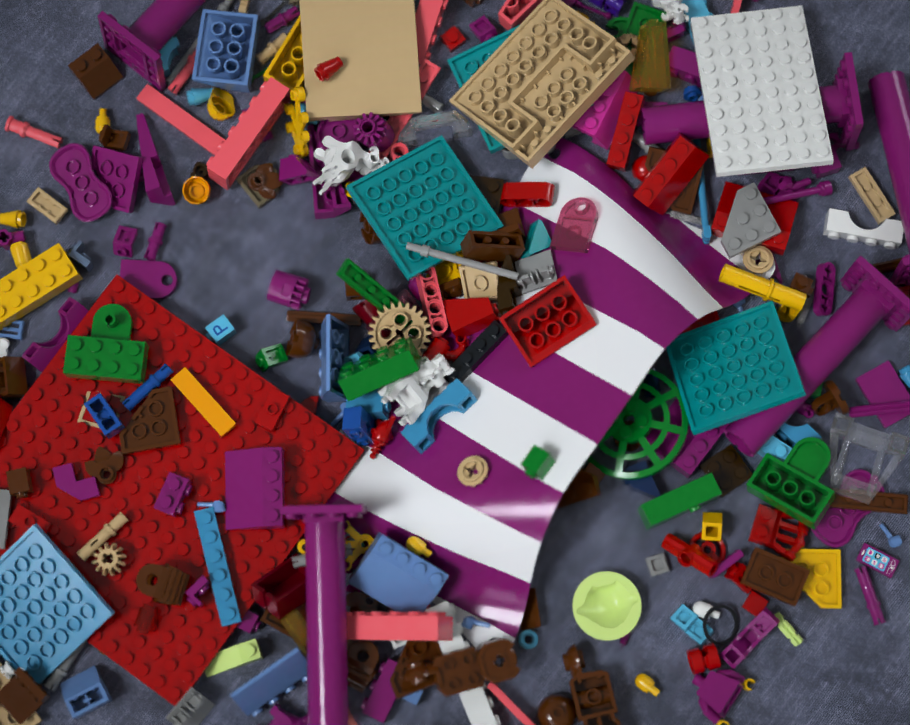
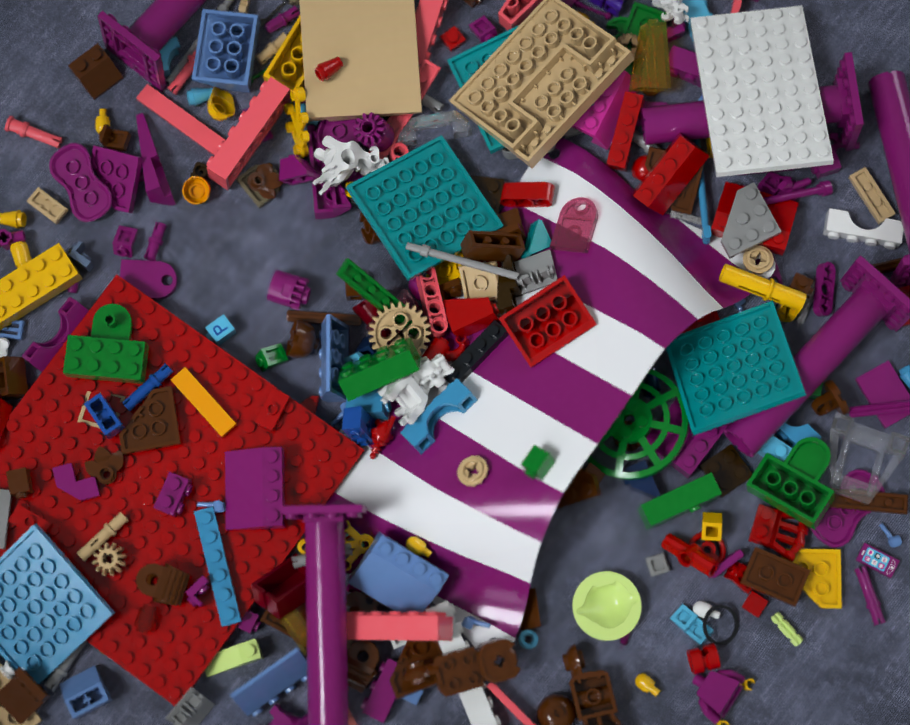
(692, 93): blue plate -> none
(749, 637): magenta arch -> none
(806, 410): magenta arm -> none

